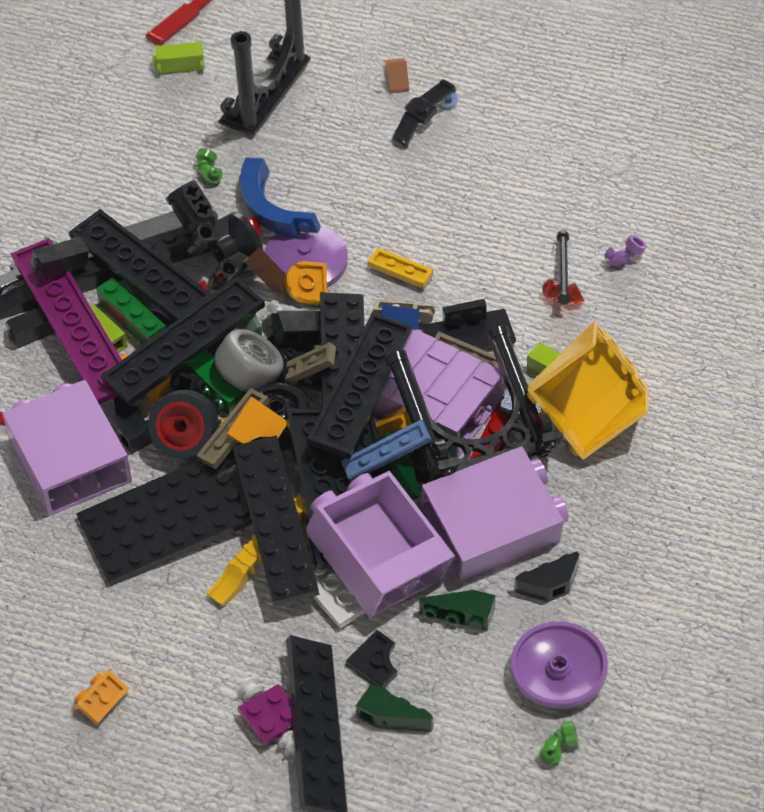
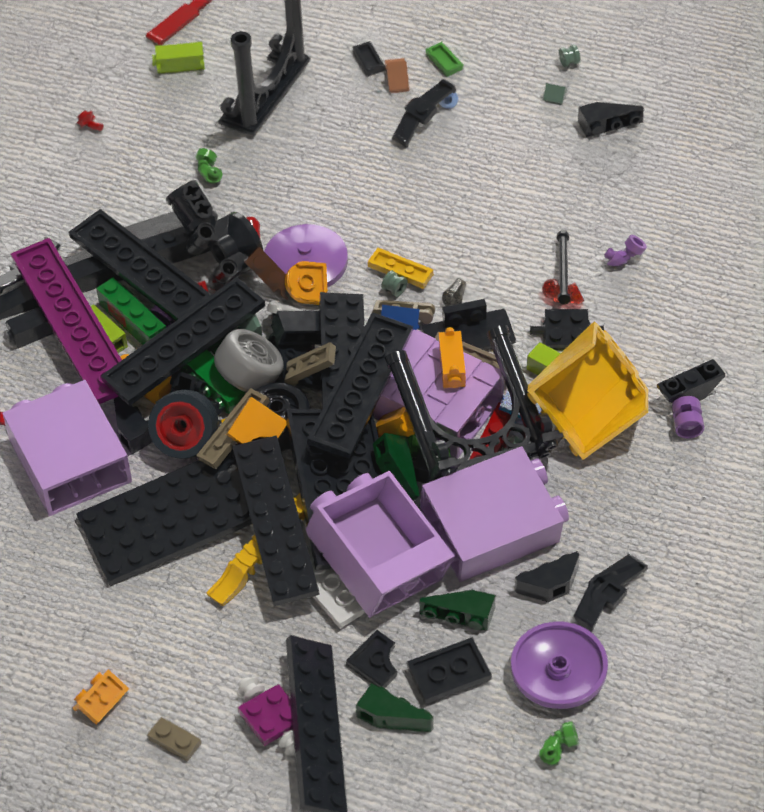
(59, 258): black brick -> none
(86, 119): none -> red plate
(174, 739): none -> dark tan plate
(278, 220): blue arch -> none
(368, 58): none -> black tile
(386, 450): medium blue tile -> none
(394, 283): none -> sand green wheel
(444, 59): none -> bright green tile
(449, 670): none -> black plate
(452, 359): none -> light orange brick
(454, 293): none -> clear smoke cone
(554, 93): none -> sand green slope
(562, 327): none -> black plate
(569, 55): none -> sand green wheel
(605, 117): none -> black slope
(607, 590): none -> black plate
(688, 417): none -> medium lavender wheel
(693, 382): none -> black slope

